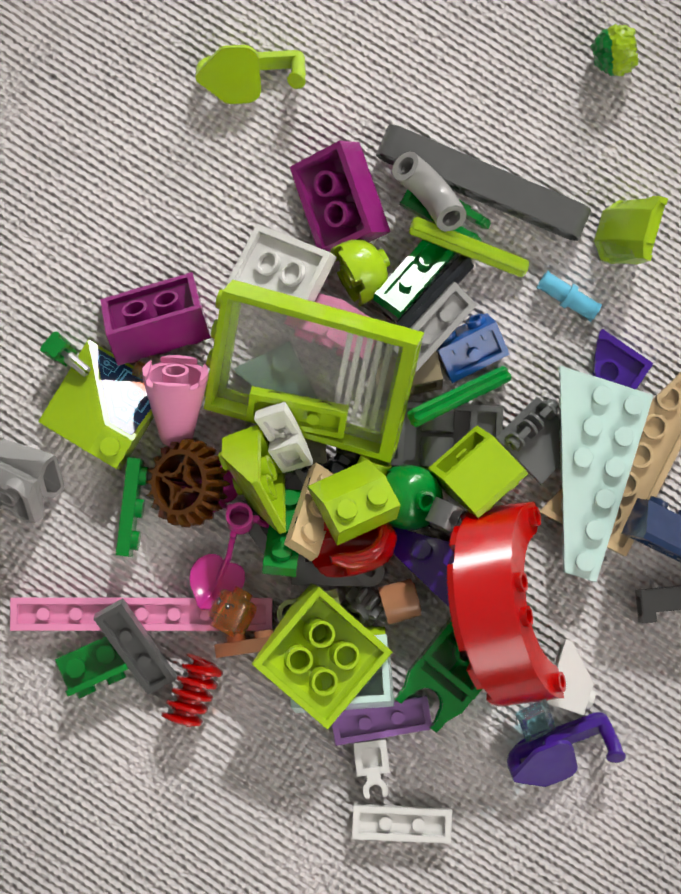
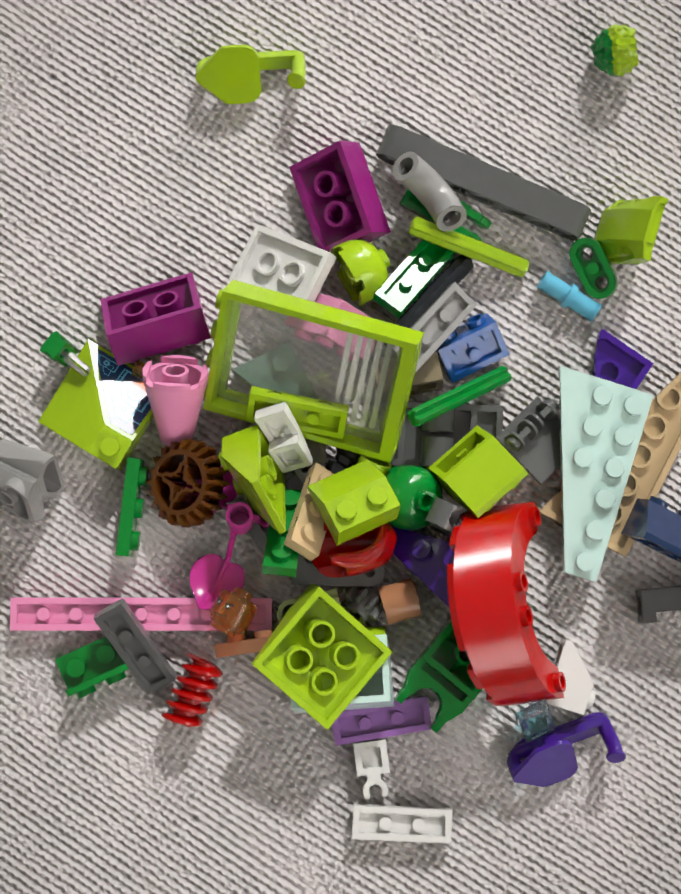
(591, 270): none -> green plate

